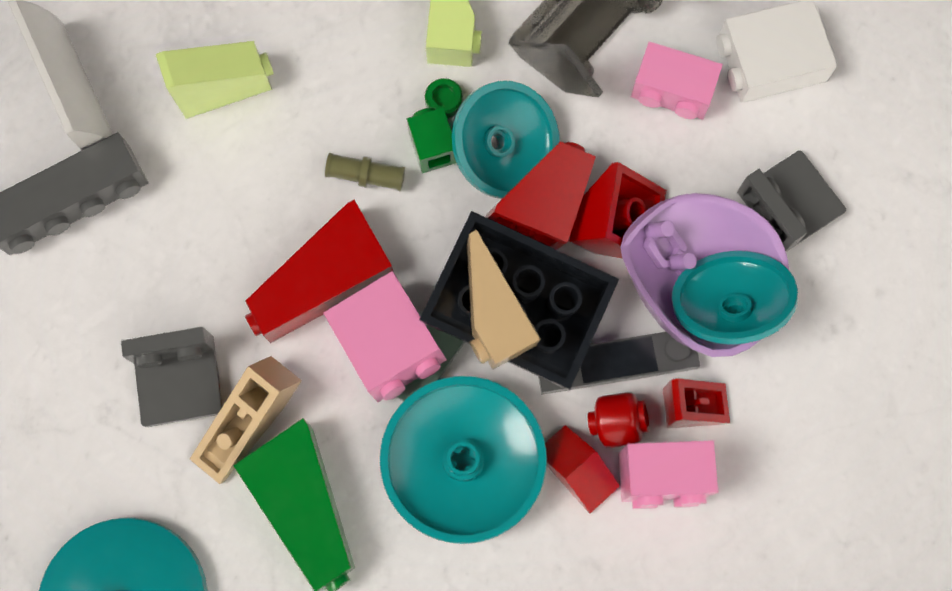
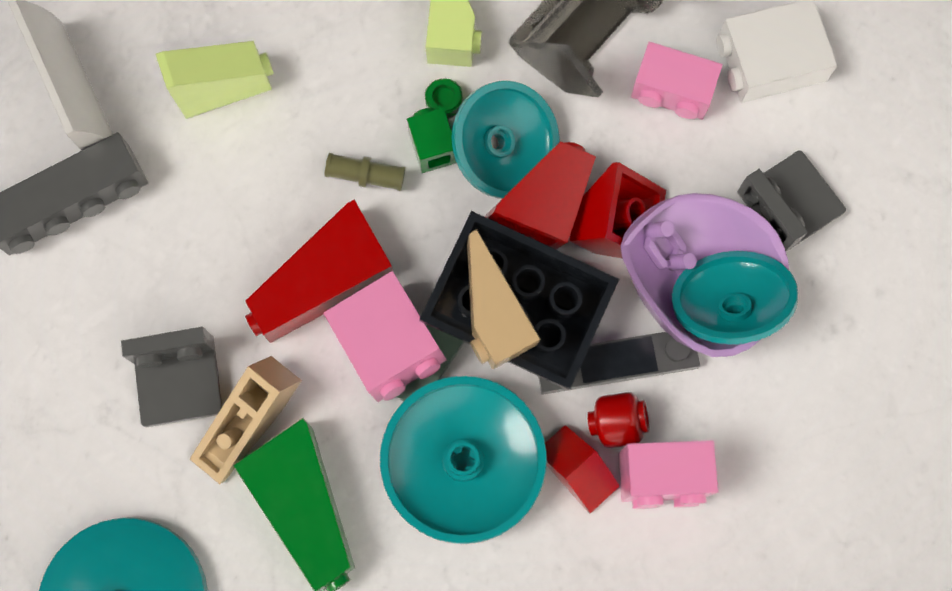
(695, 403): red slope -> none

